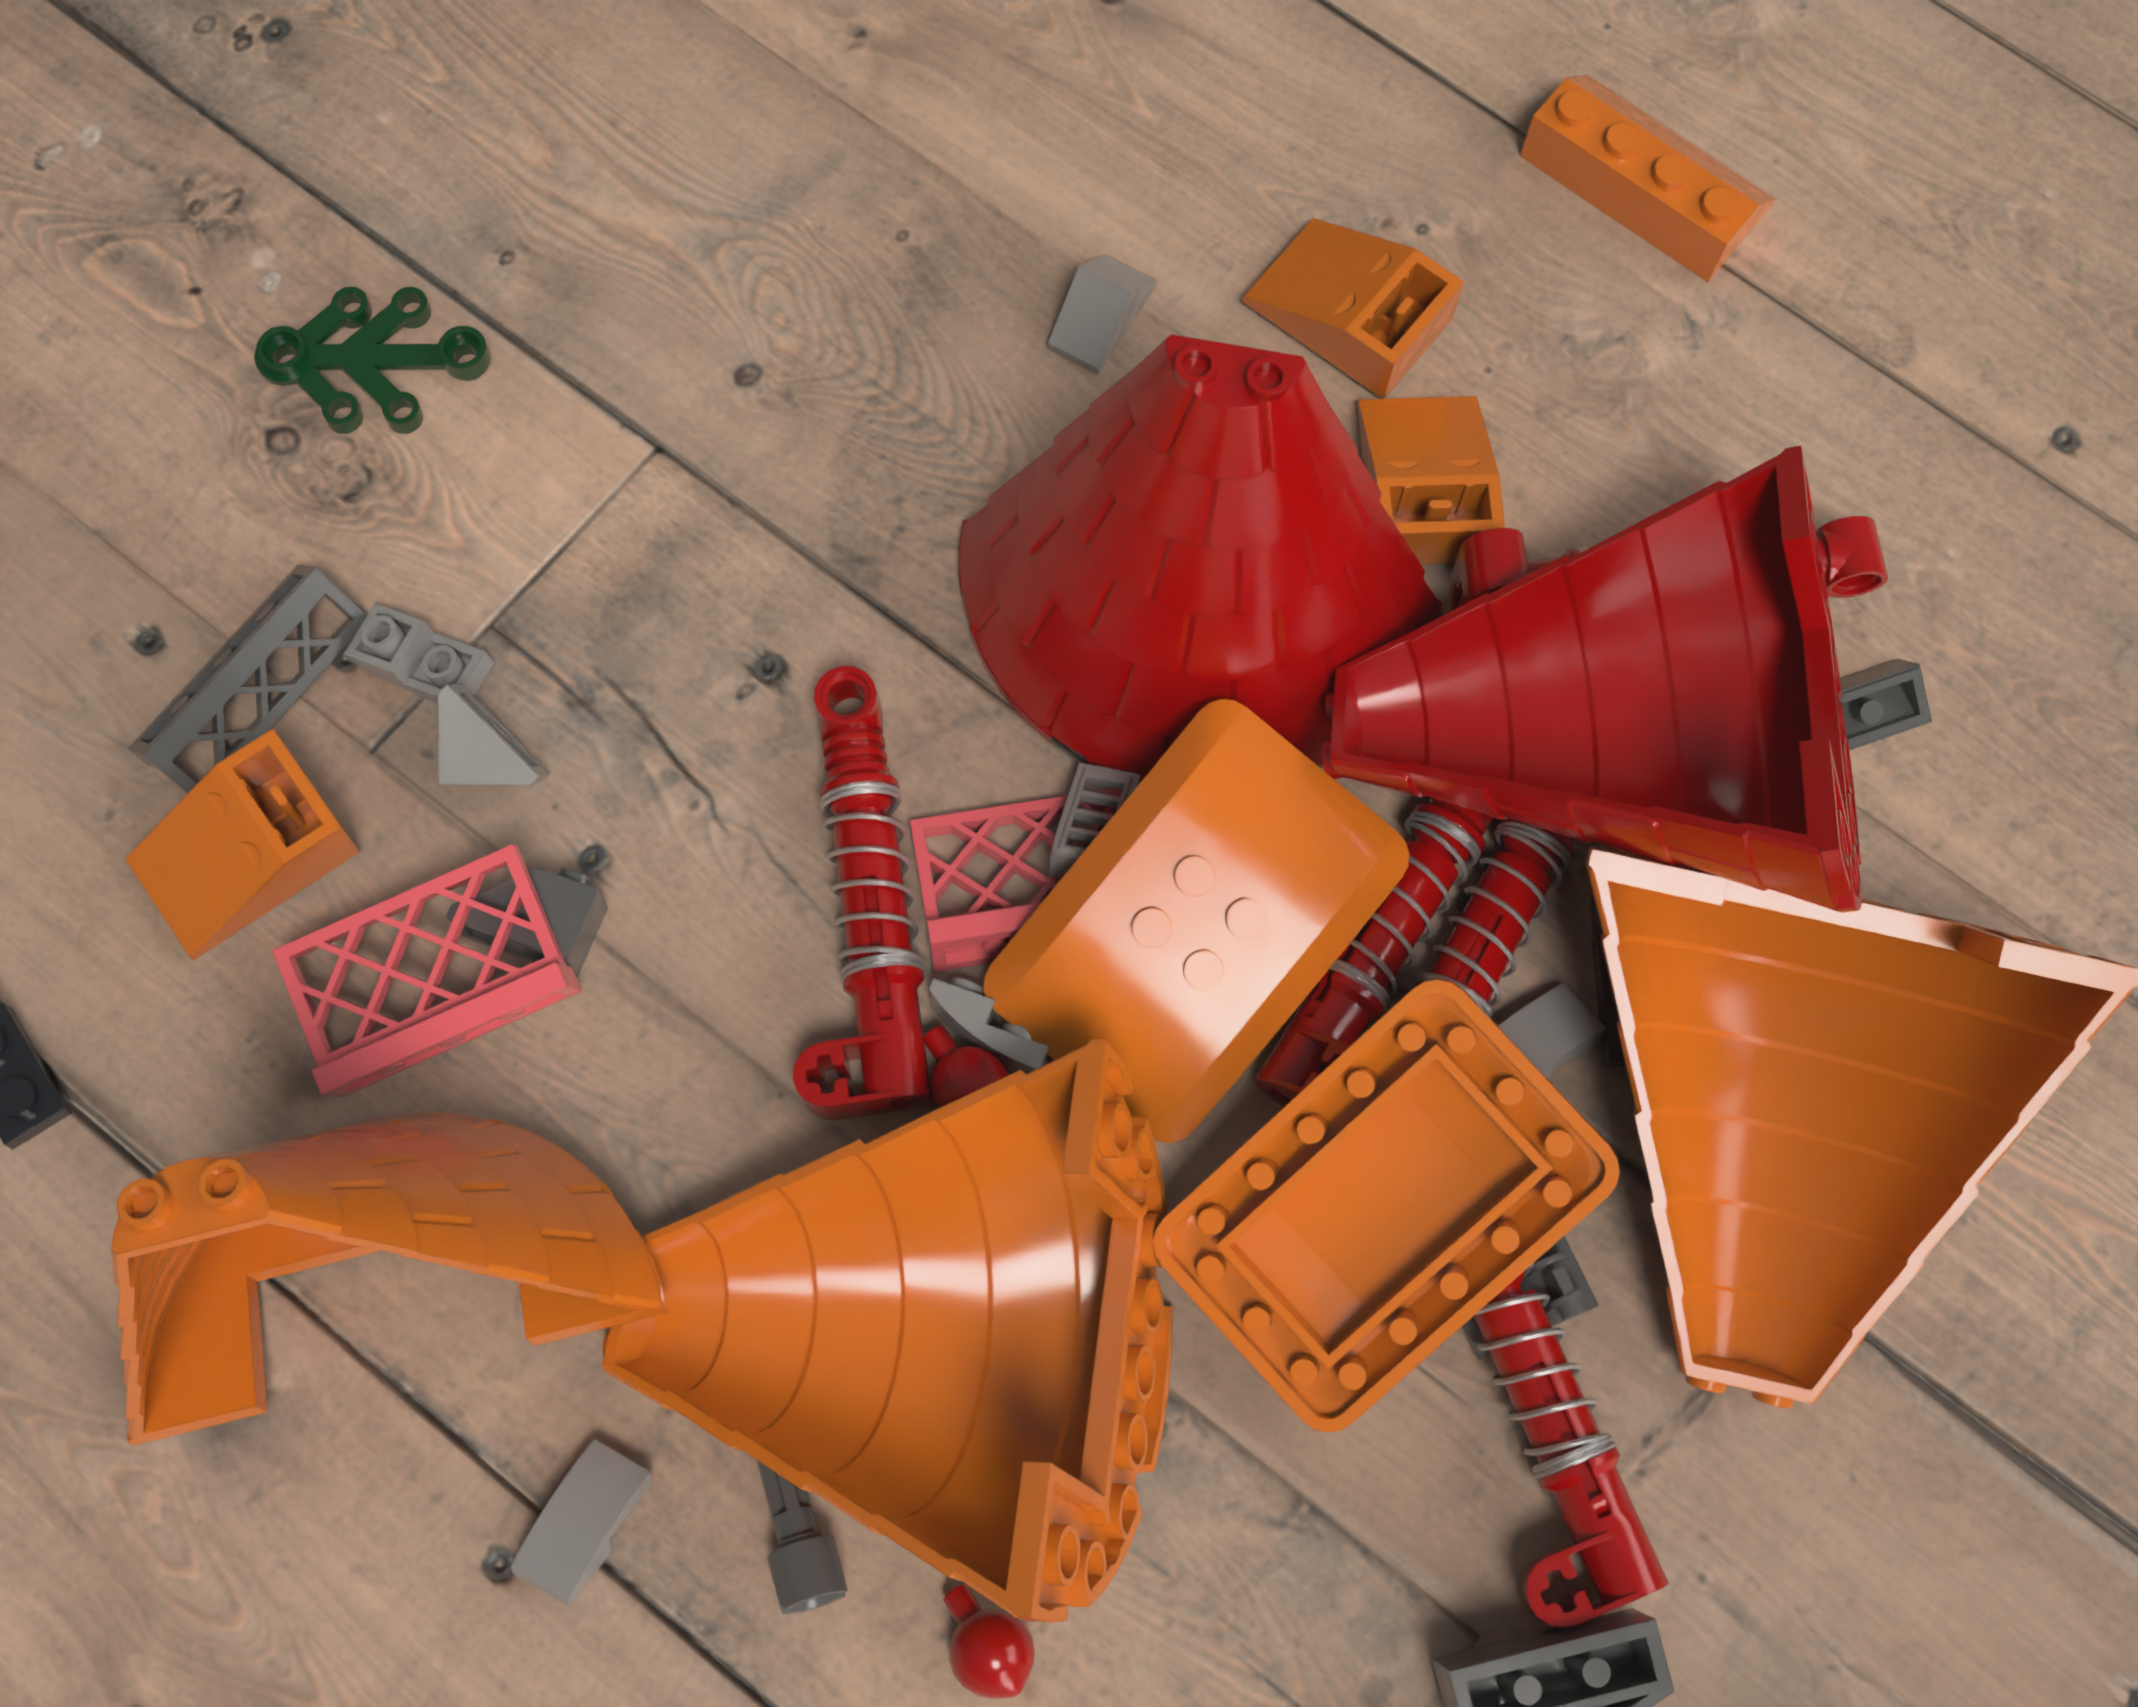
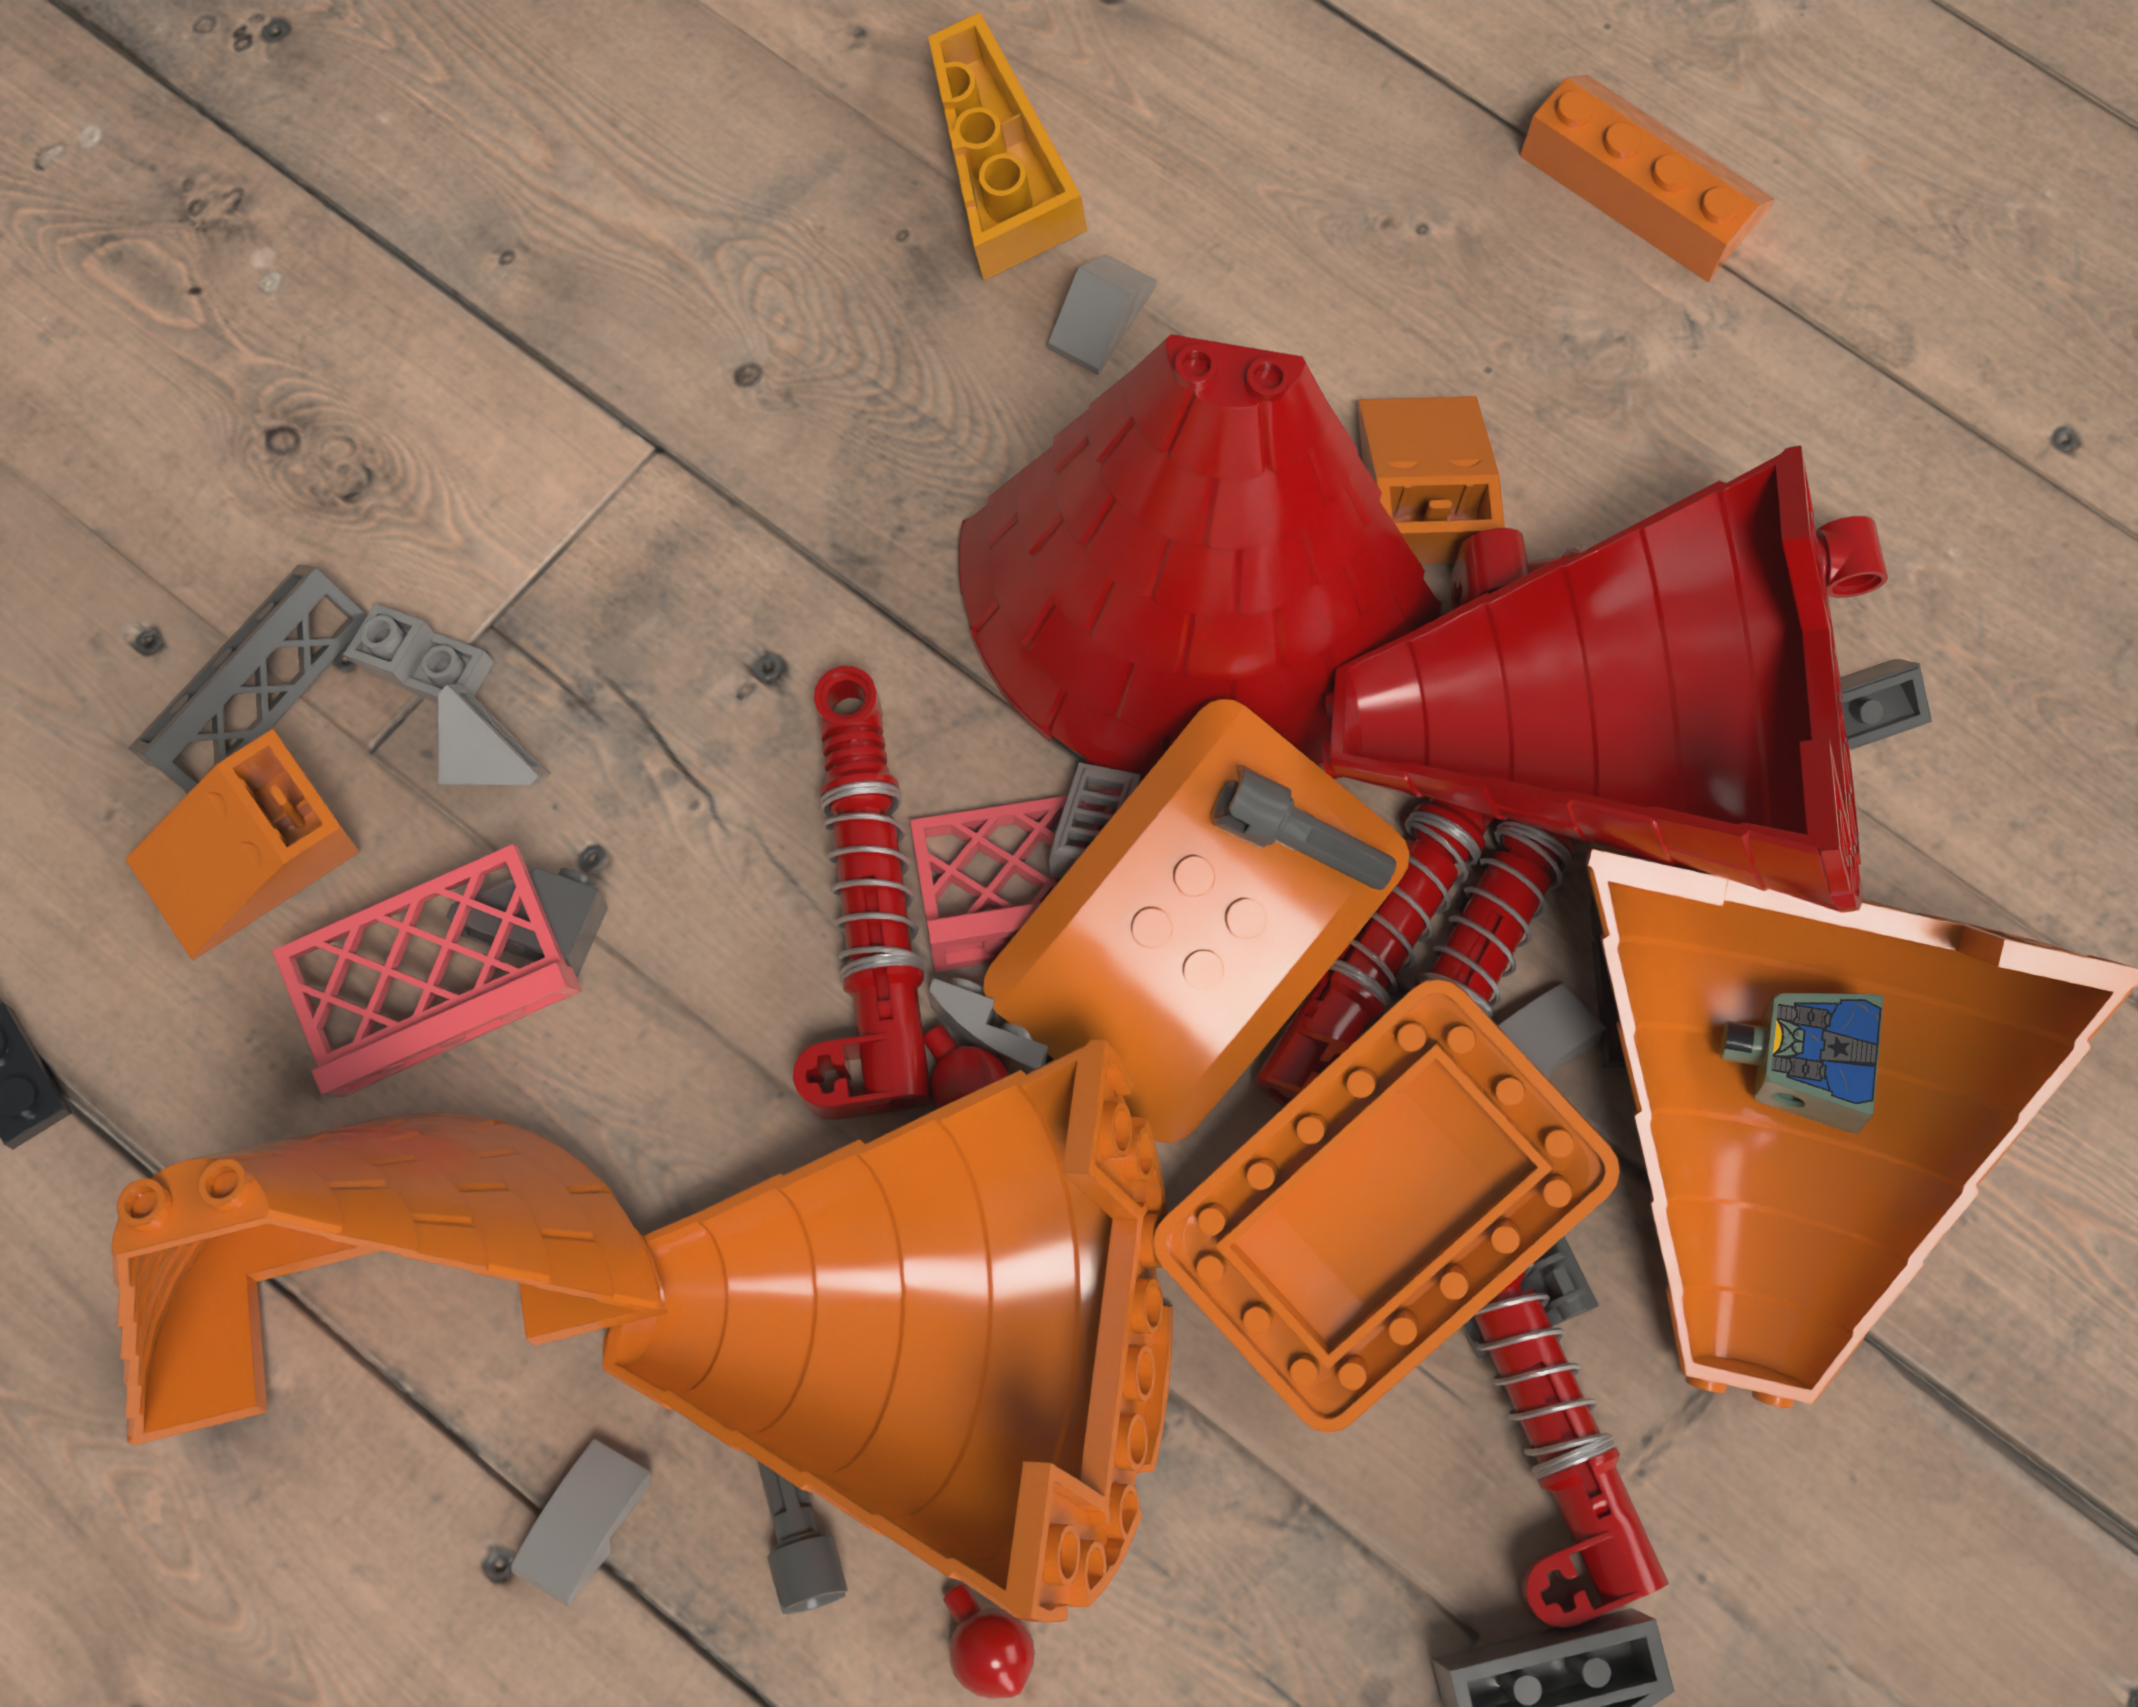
(366, 354): dark green plant -> none
(1006, 164): none -> light orange wedge
(1265, 813): none -> dark grey piece
(1358, 301): orange slope -> none
(1813, 1055): none -> torso

